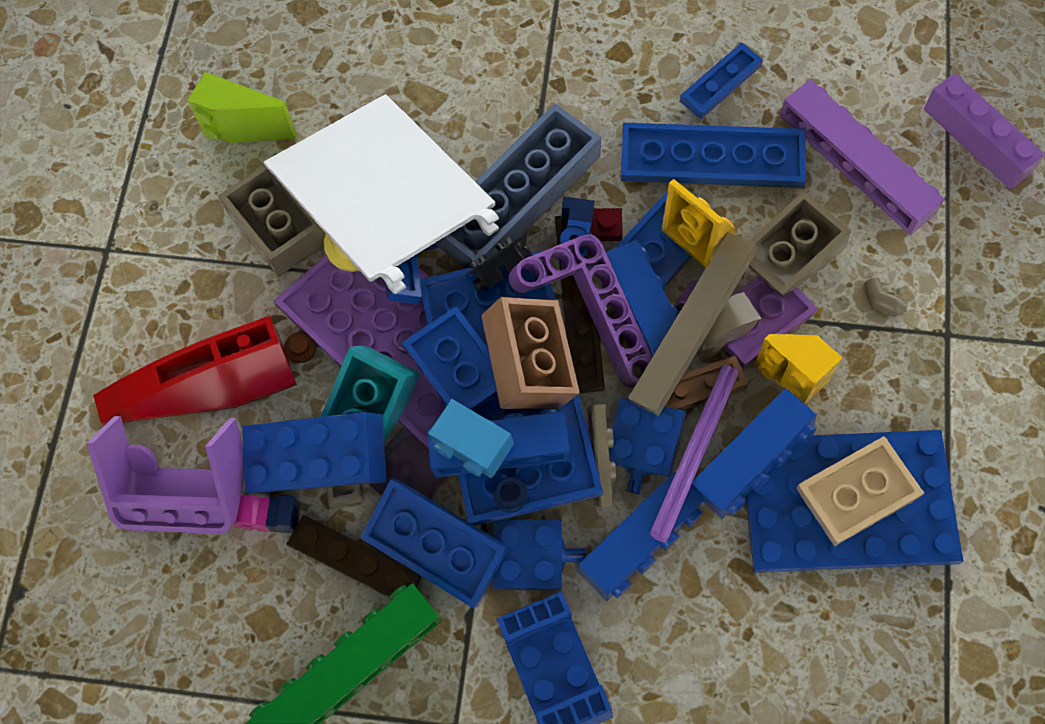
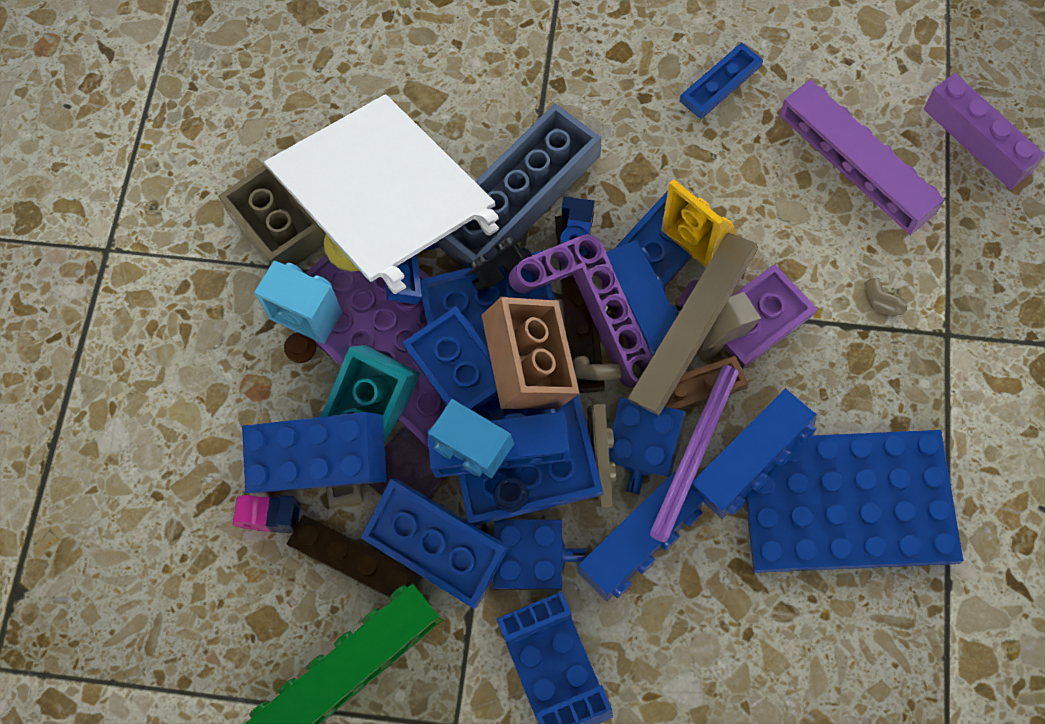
(168, 499): medium lavender windscreen -> none
(203, 376): red wedge -> none
(239, 113): lime slope -> none
(299, 301): none -> medium azure brick
(597, 372): none -> dark tan arm
(607, 224): dark red plate -> none
(713, 155): blue plate -> none
(797, 244): dark tan slope -> none
(798, 363): yellow slope -> none
(859, 491): tan plate -> none

